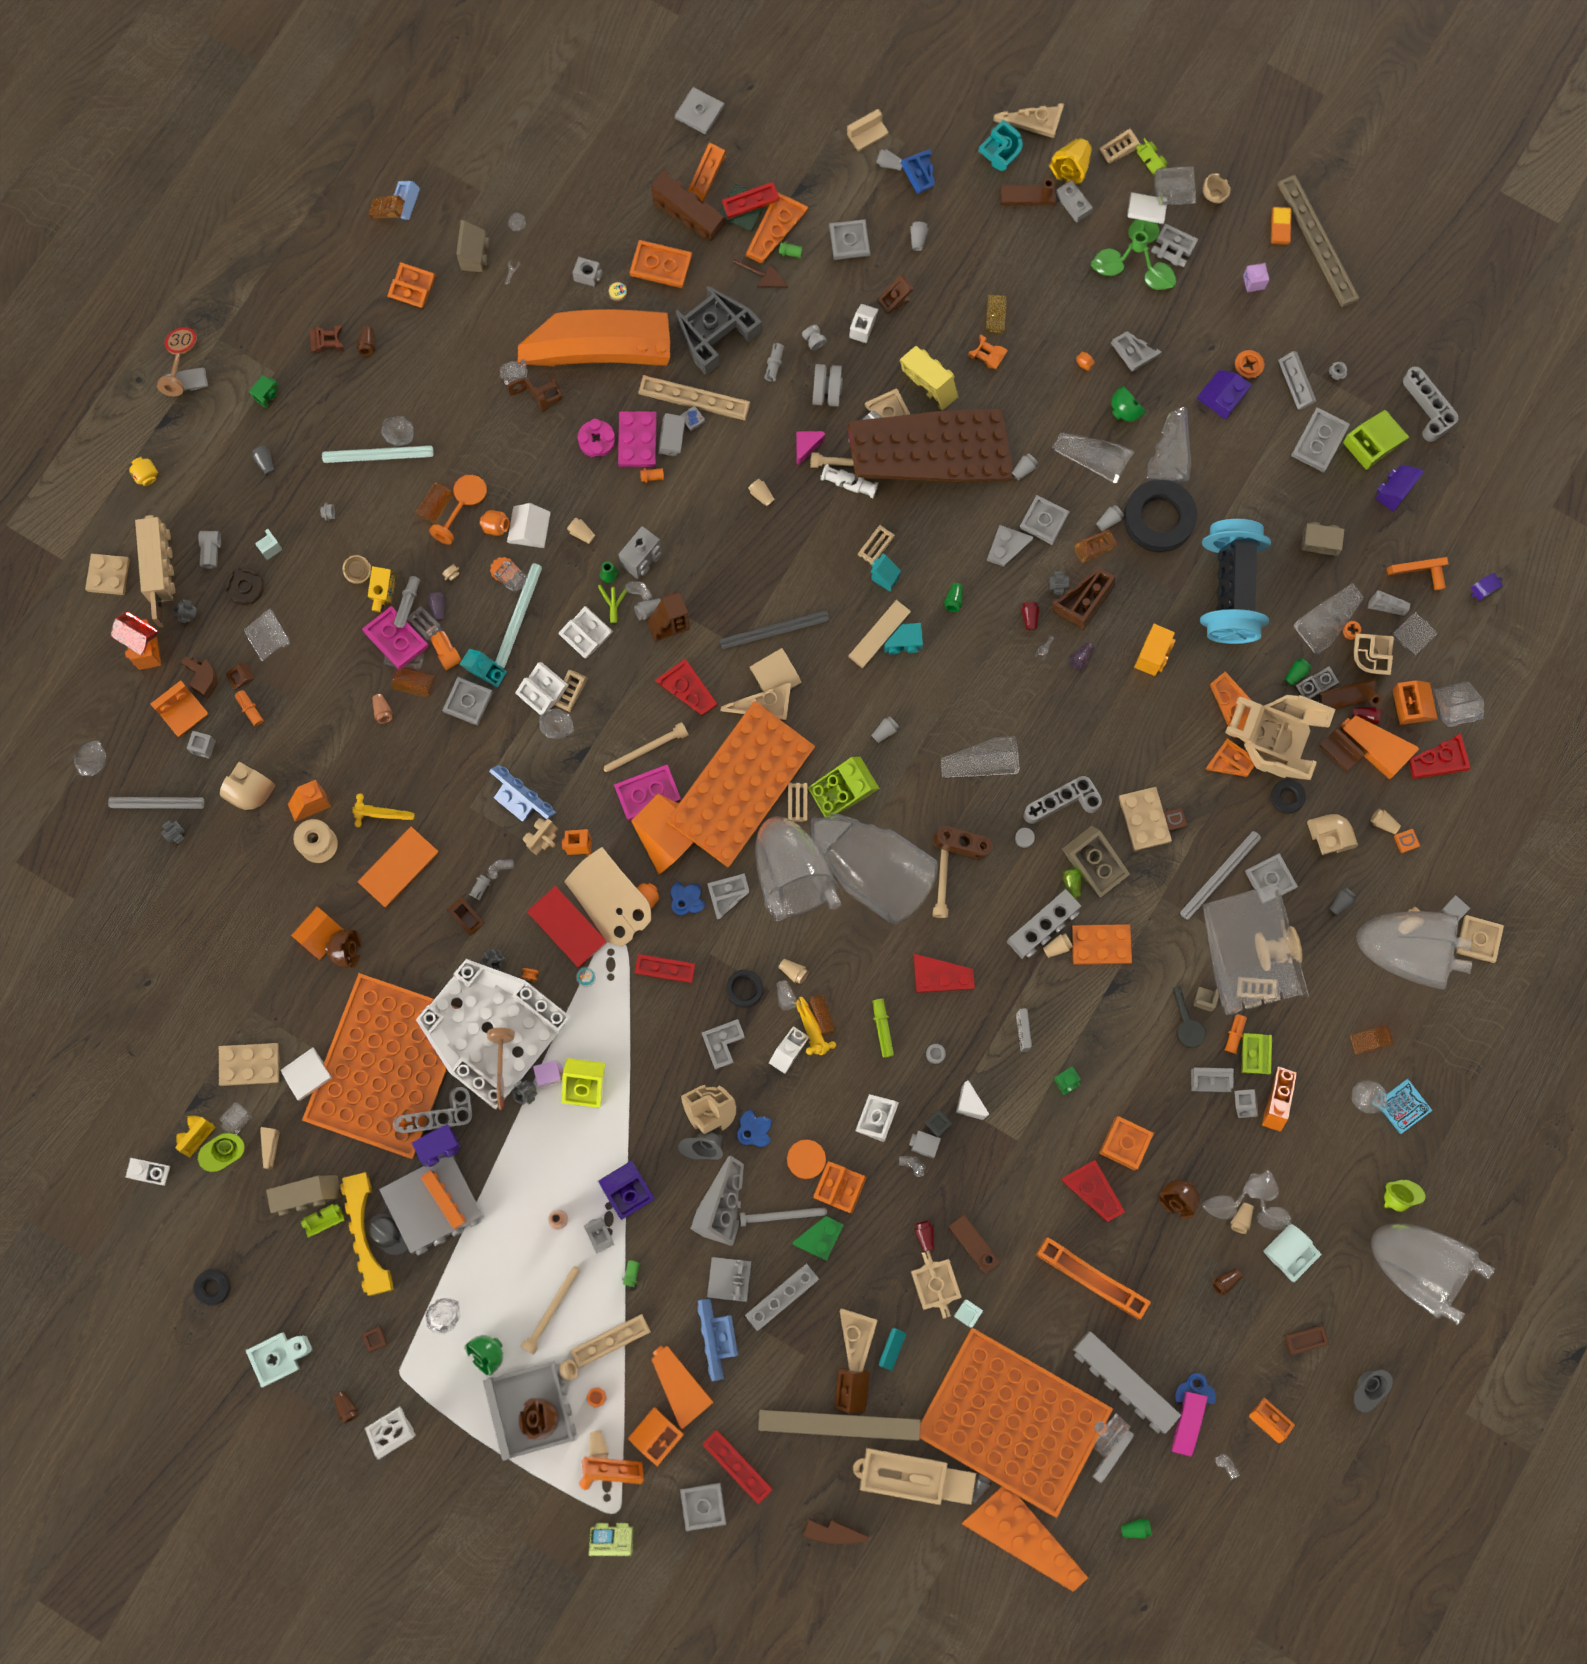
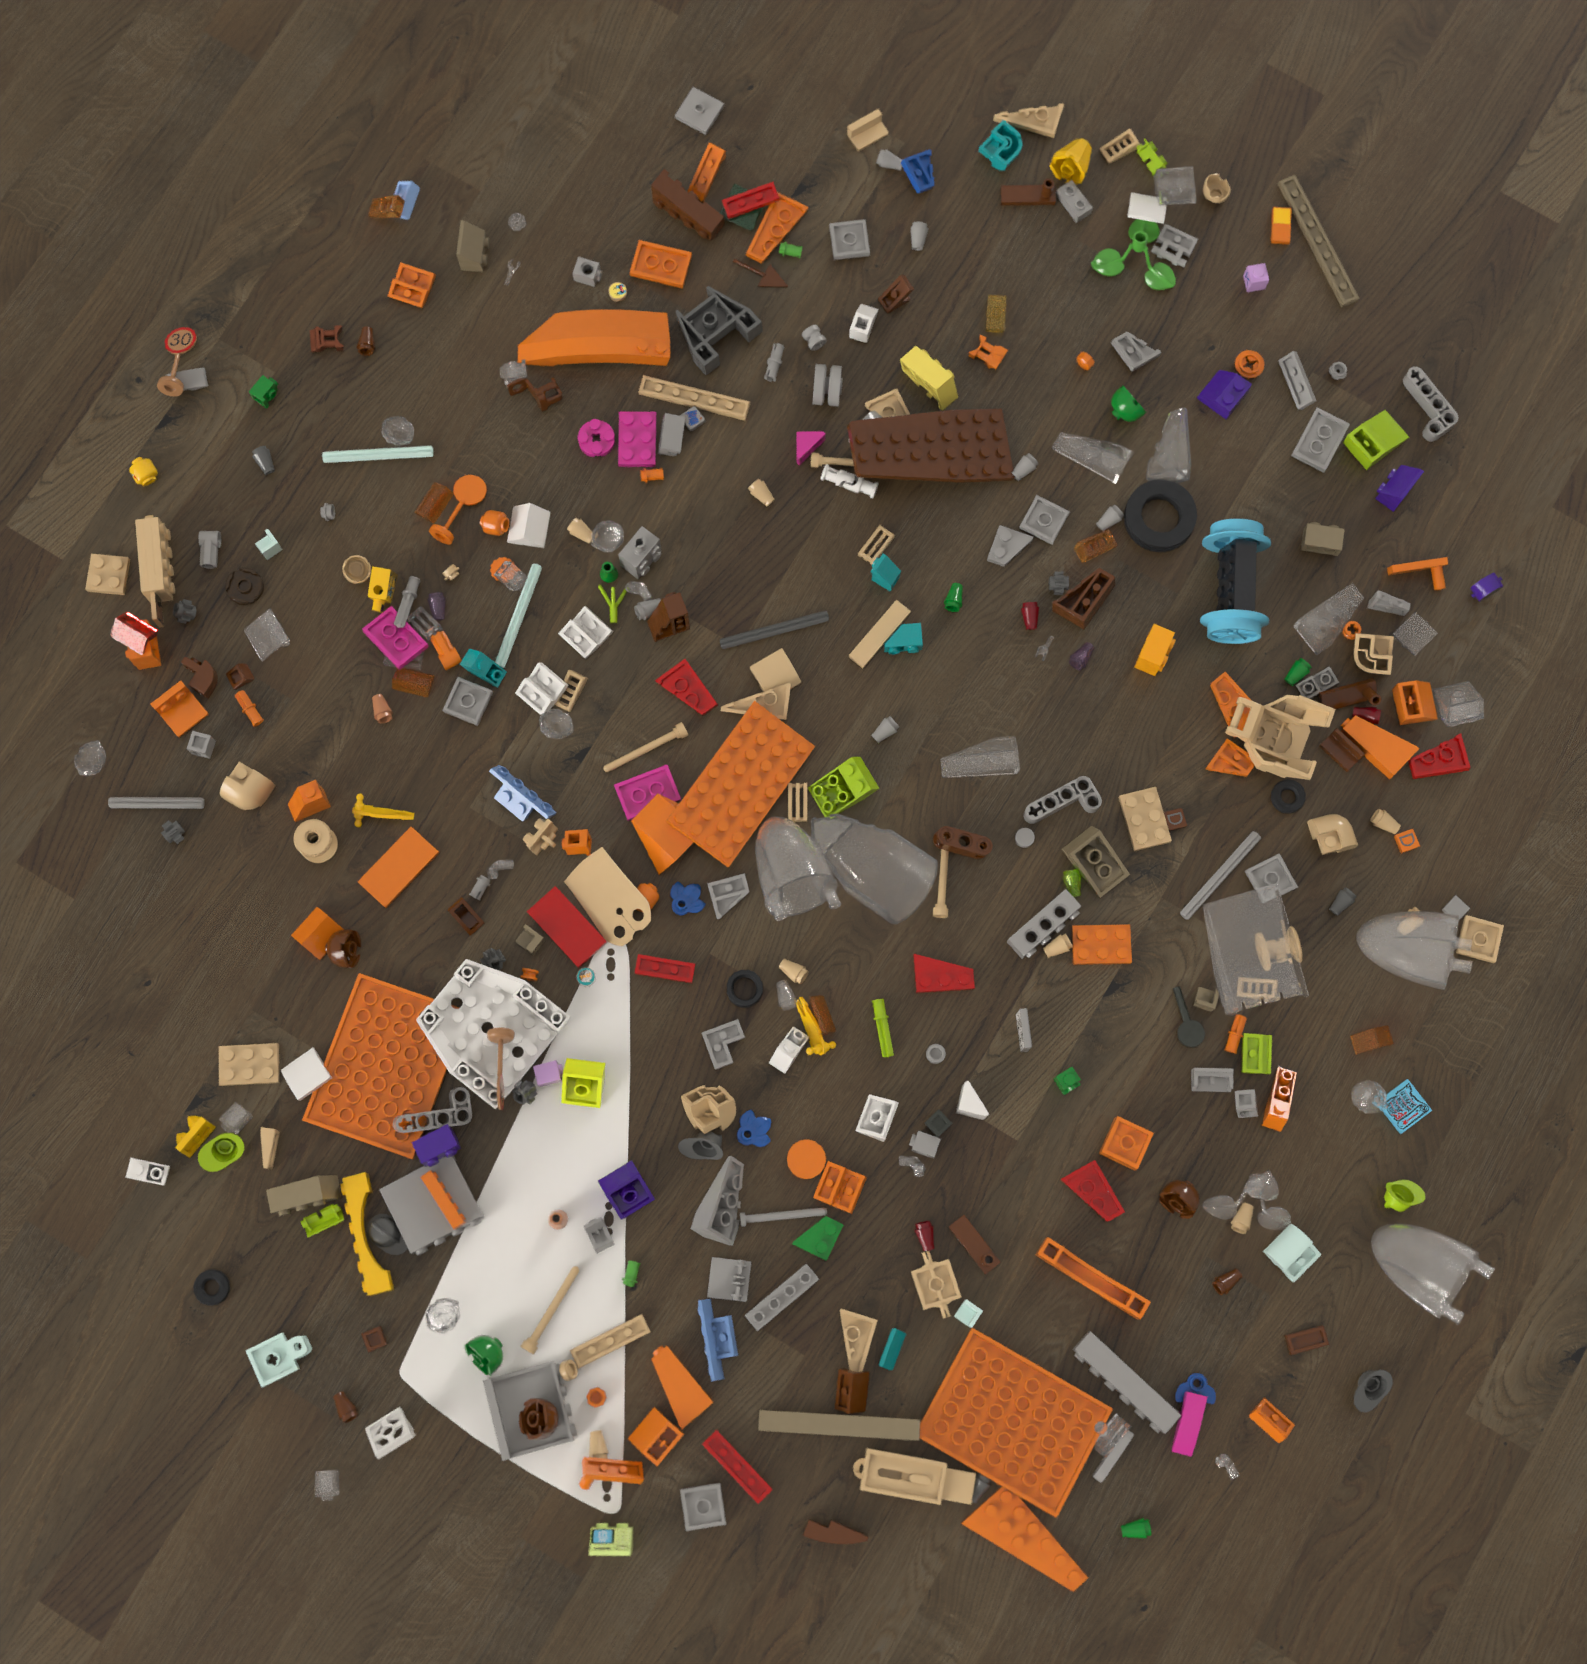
(326, 1484): none -> clear brick
(530, 940): none -> dark tan panel
(607, 536): none -> clear hair

